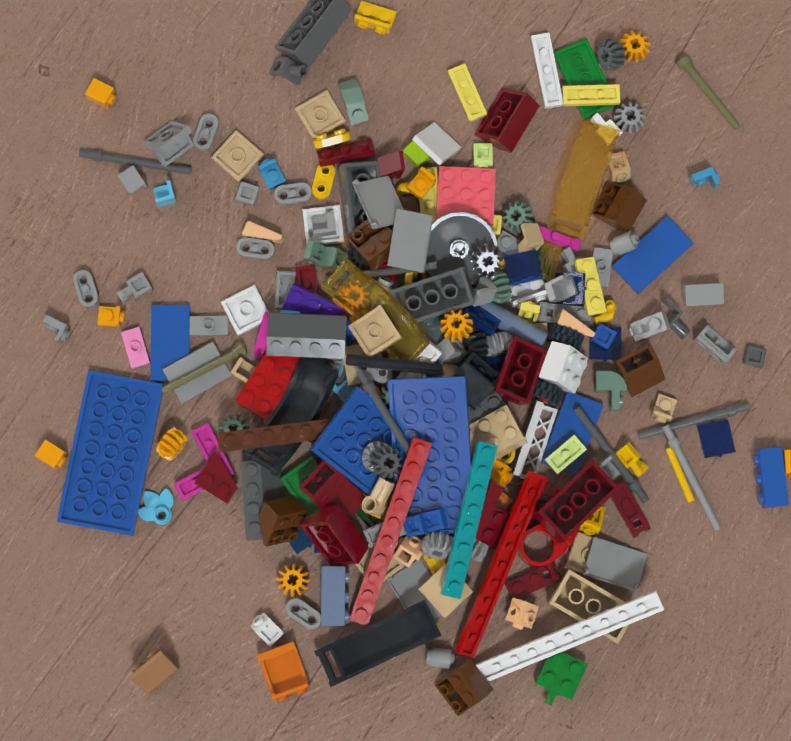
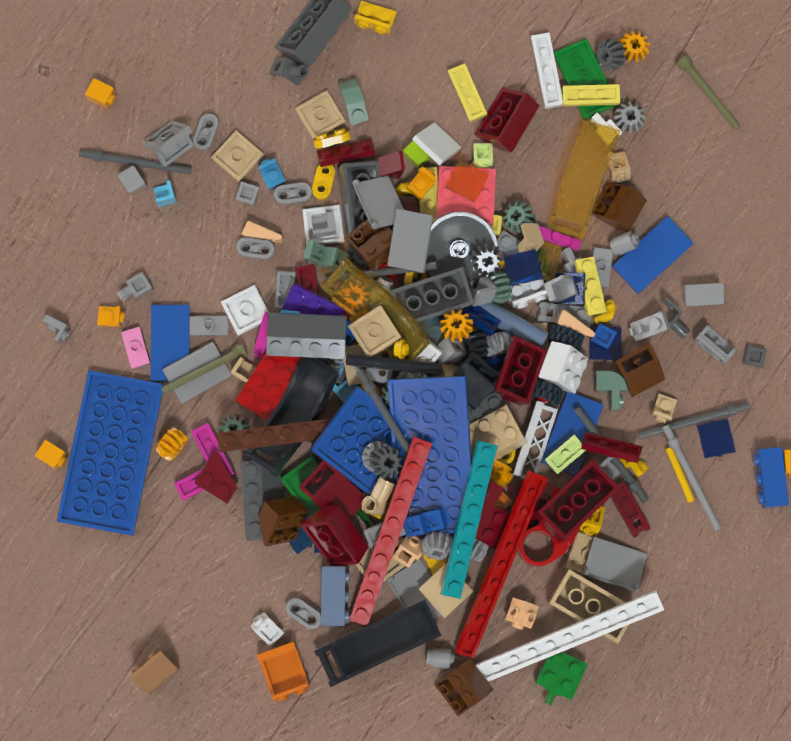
(86, 289): light grey plate -> none
(155, 504): medium azure plate -> none
(286, 578): light orange gear -> none
(401, 349): none -> yellow plate
(467, 181): none -> clear orange piece
(529, 311): light yellow plate -> none
(532, 581): dark red plate -> none
(611, 447): none -> dark red plate
(702, 178): dark azure bracket -> none

